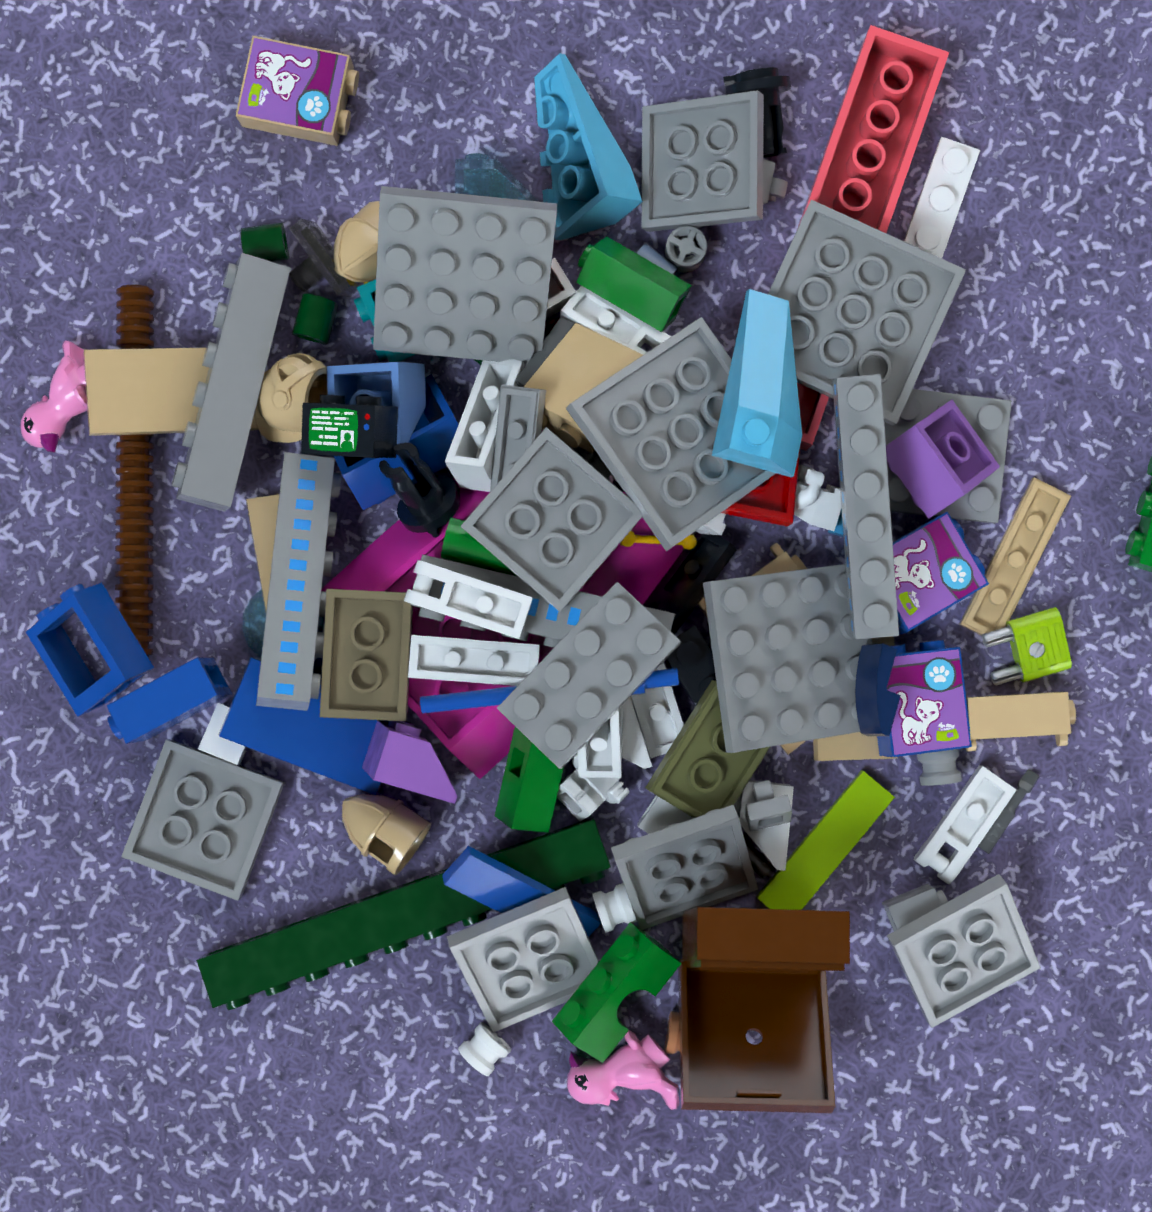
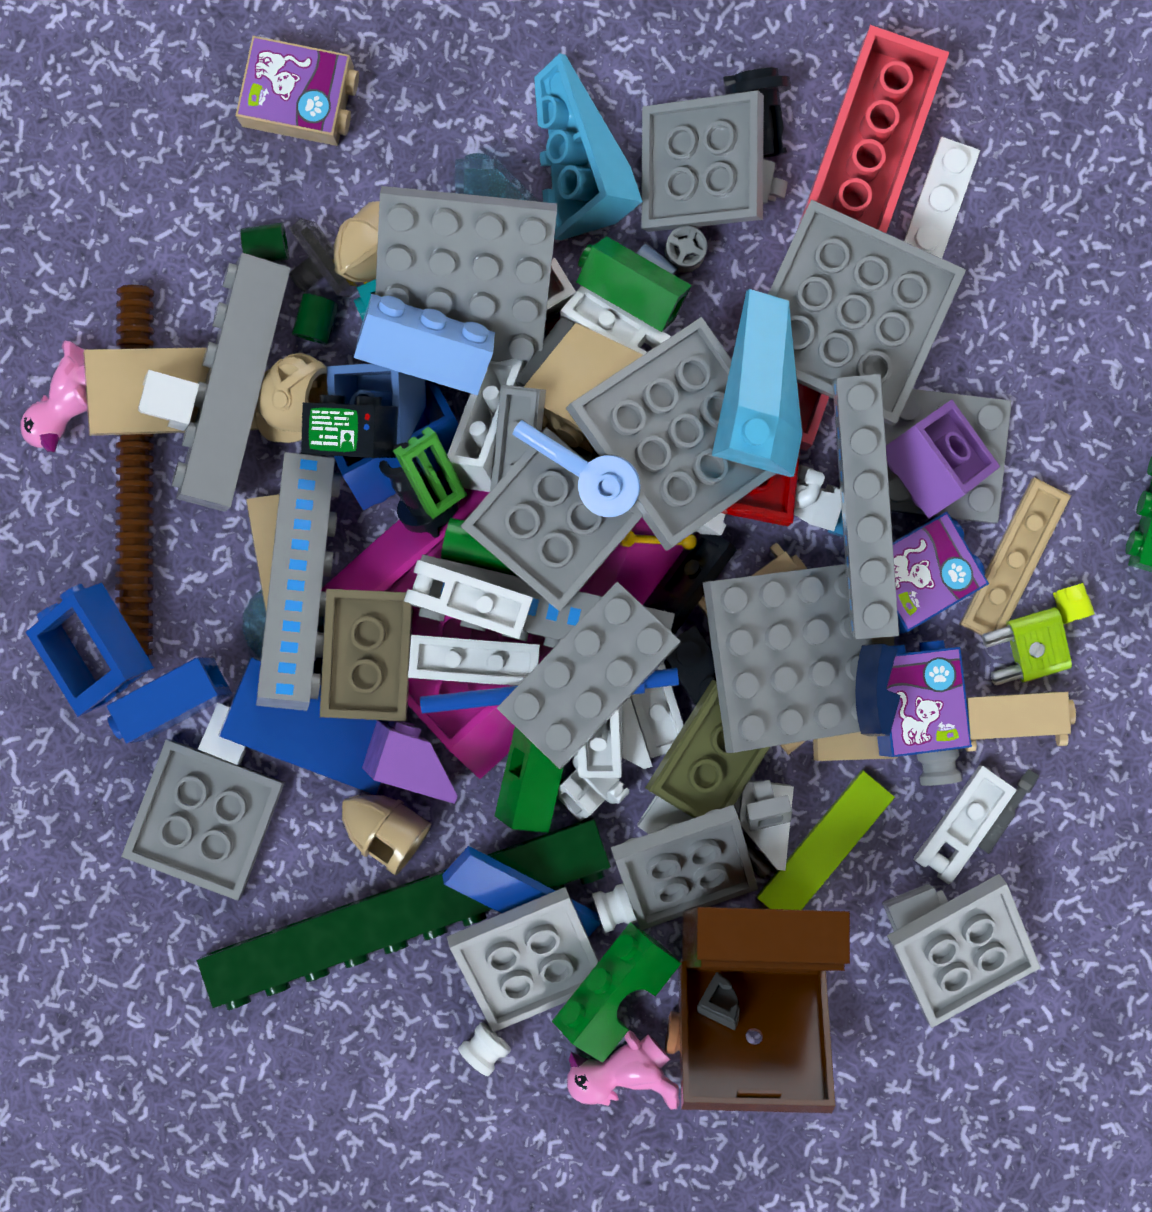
(168, 399): none -> white panel
(416, 449): none -> bright green tile
(425, 344): none -> light blue brick
(605, 484): none -> light blue piece
(720, 1002): none -> dark grey tile
(1073, 603): none -> neon yellow hose

